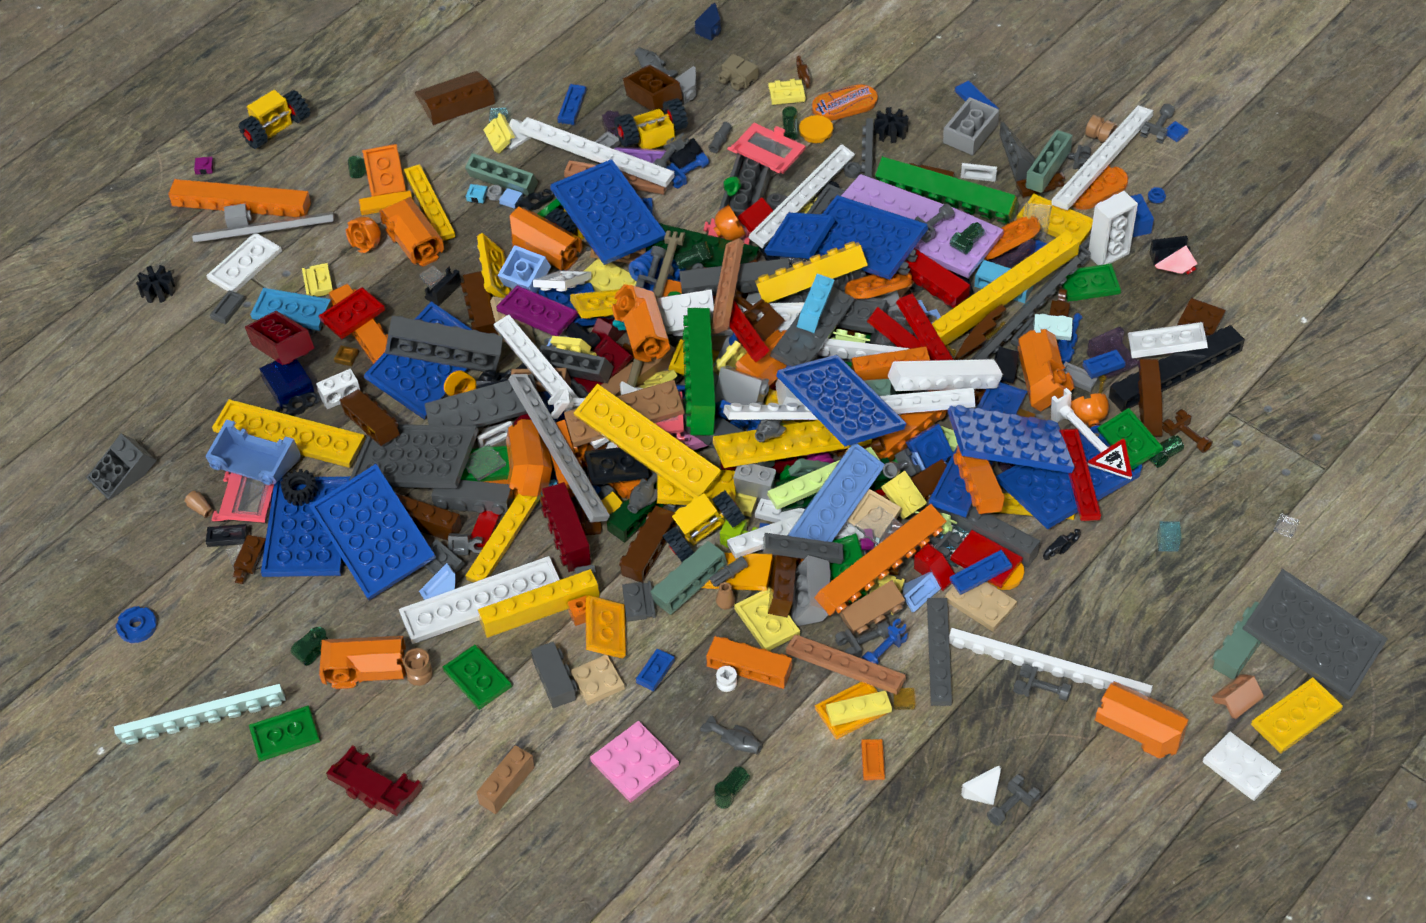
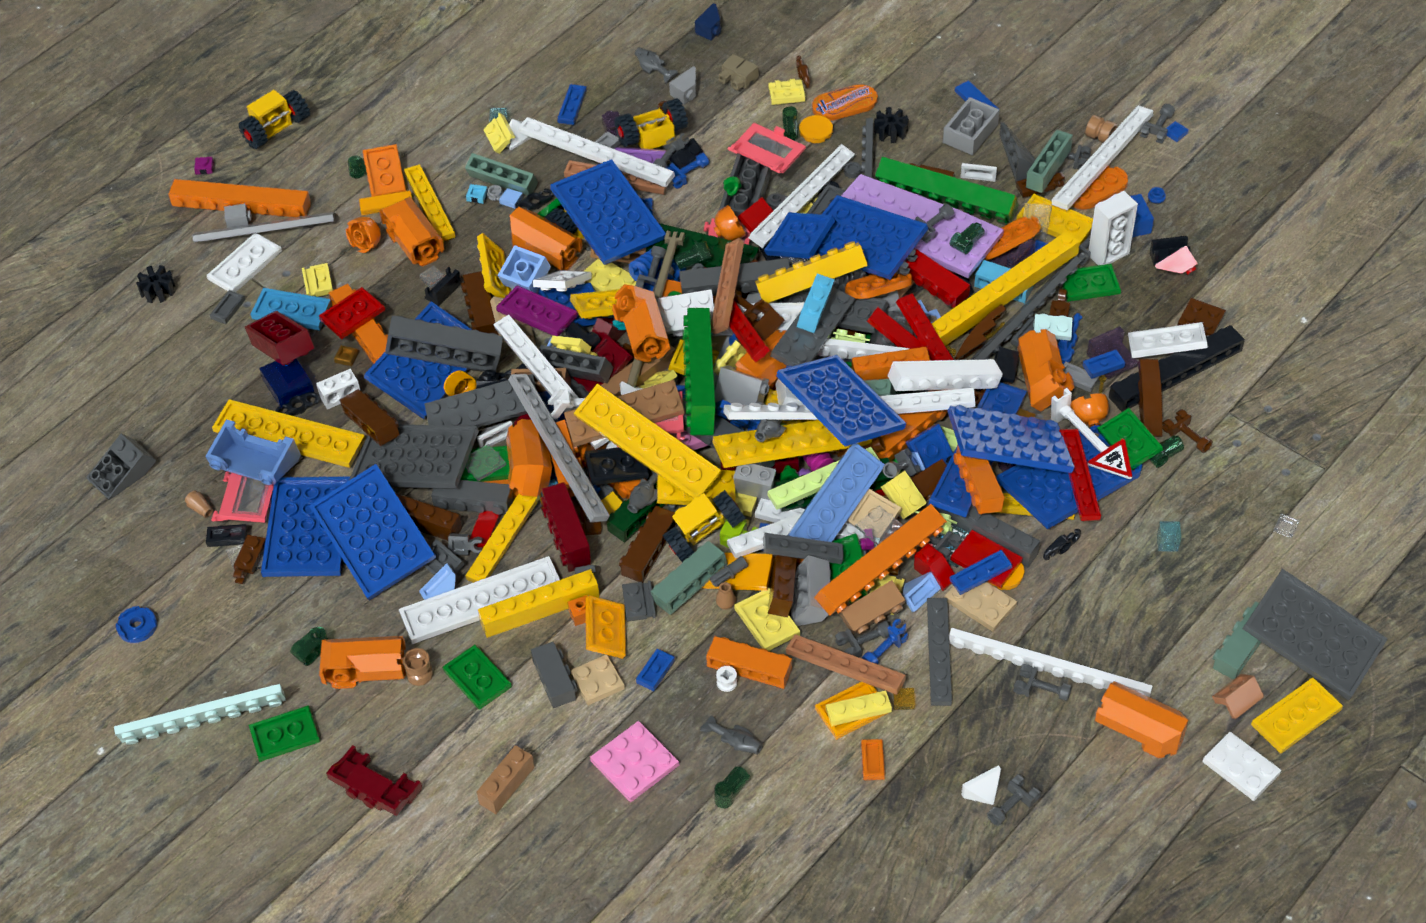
(302, 495): black tyre -> none
(456, 97): reddish brown slope -> none
(651, 87): reddish brown brick -> none
(720, 137): dark grey pin -> none
(804, 466): sand green plate -> none

